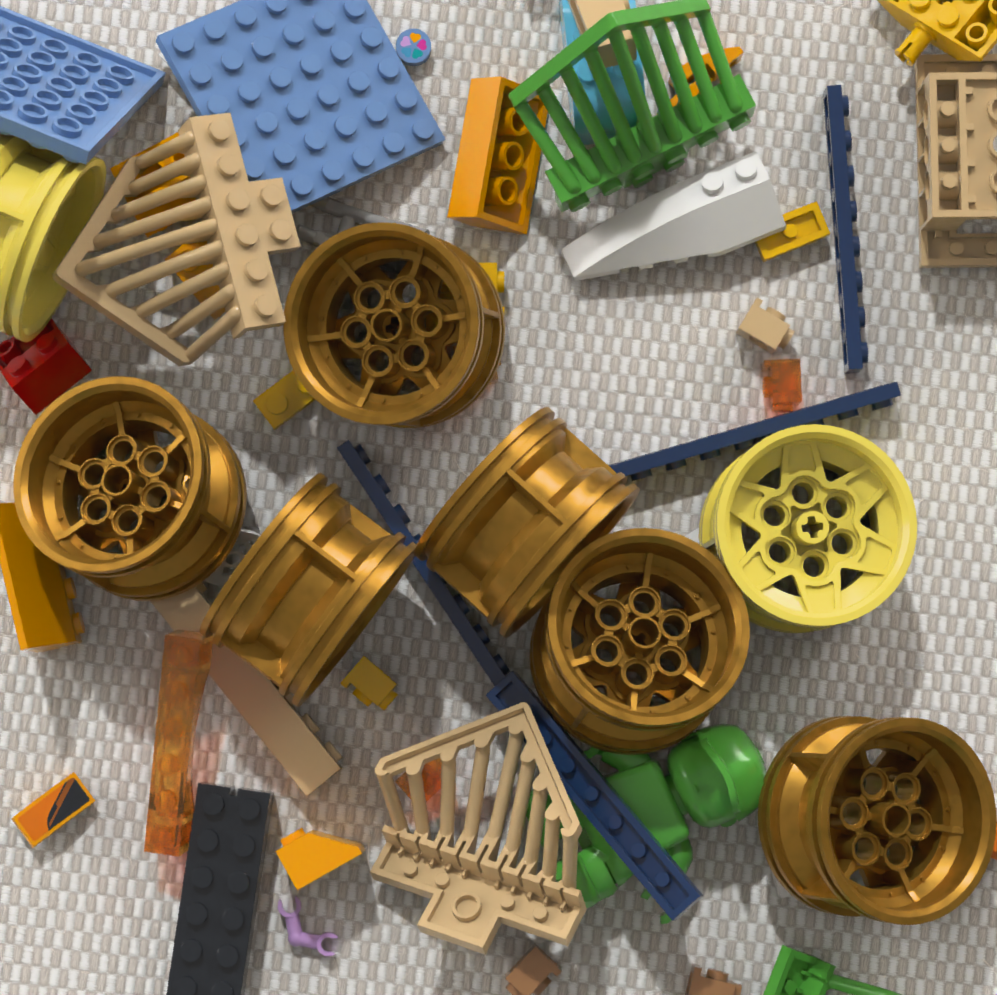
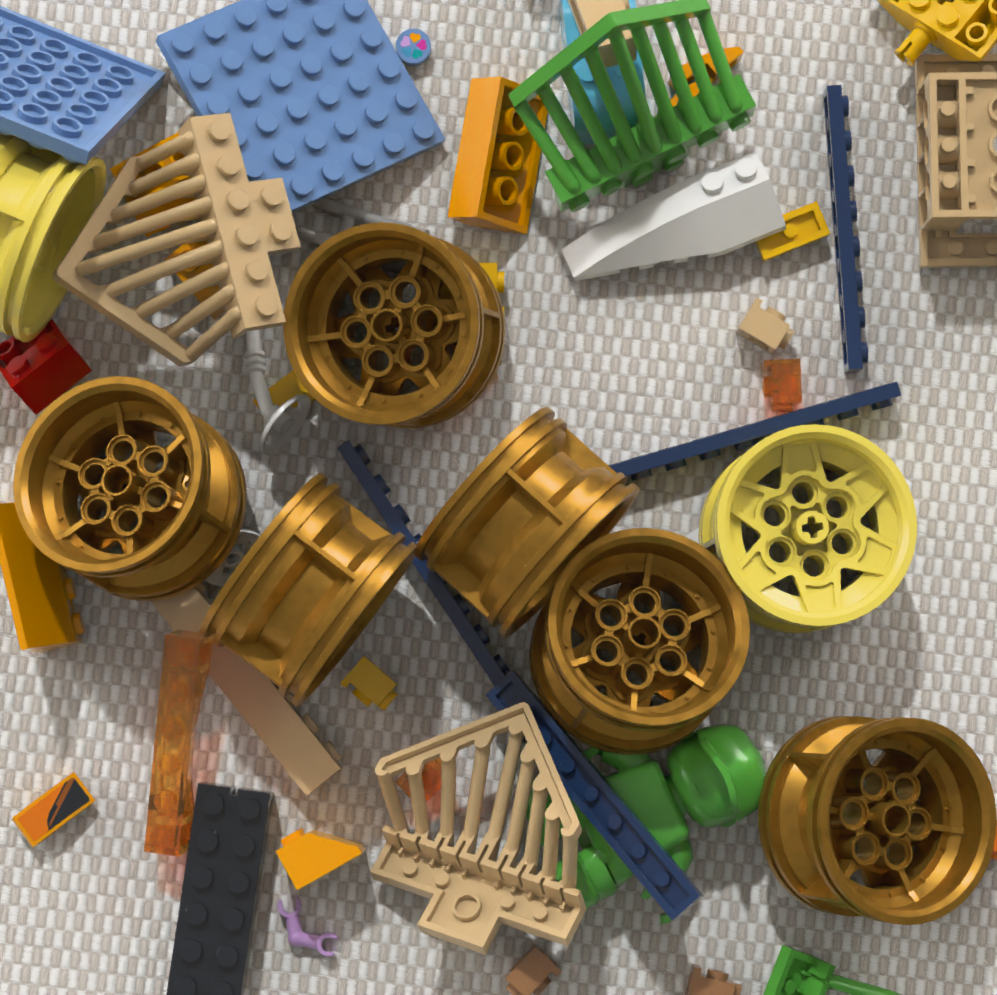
(283, 420): none -> white dish

